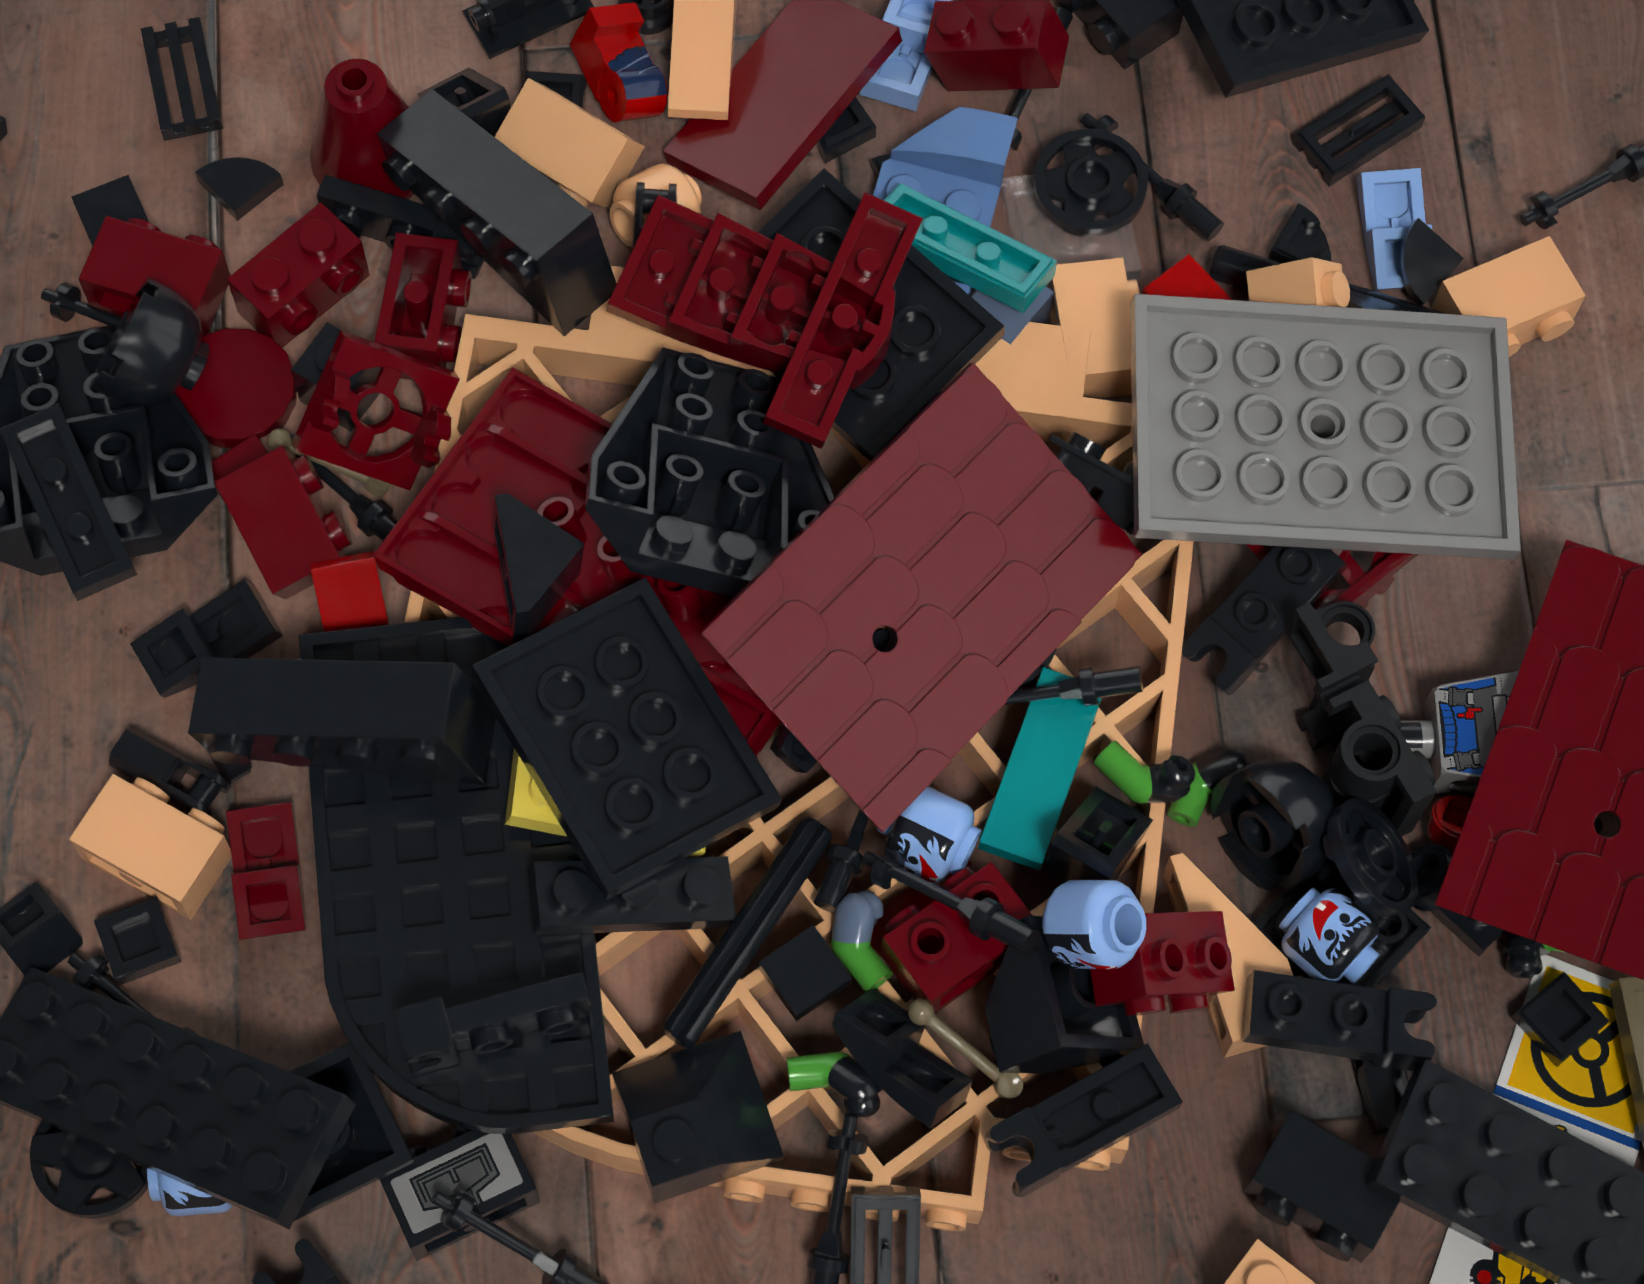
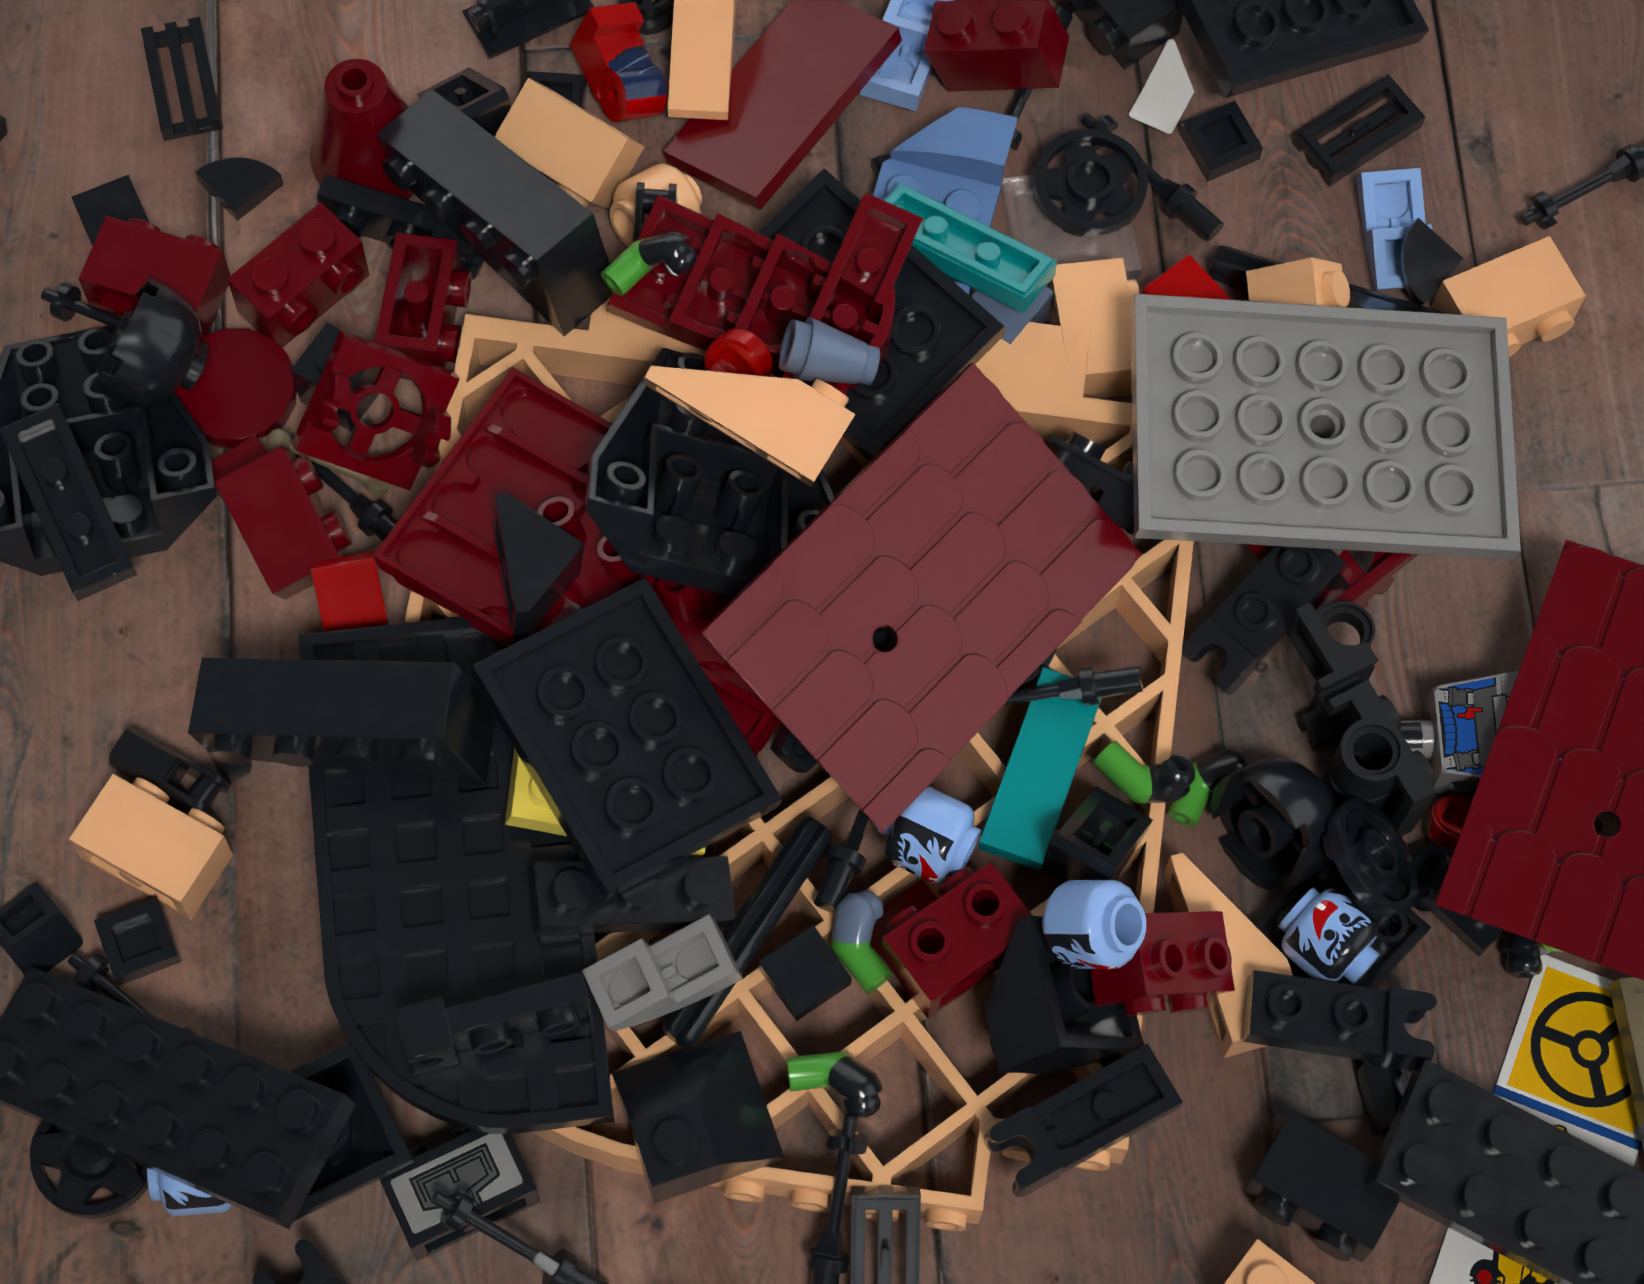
(227, 627): black slope -> none
(266, 871): dark red slope -> none
(646, 254): none -> arm
(663, 977): none -> light grey slope
(739, 353): none -> red tile
(769, 415): none -> light nougat slope
(824, 353): none -> sand blue cone
(847, 132): black tile -> none
(888, 1050): black slope -> none
(984, 917): black piece -> none
(1005, 1084): dark tan hinge -> none
(1165, 92): none -> white sticker
(1221, 140): none -> black tile
(1301, 238): black tile -> none
(1560, 1019): black tile -> none

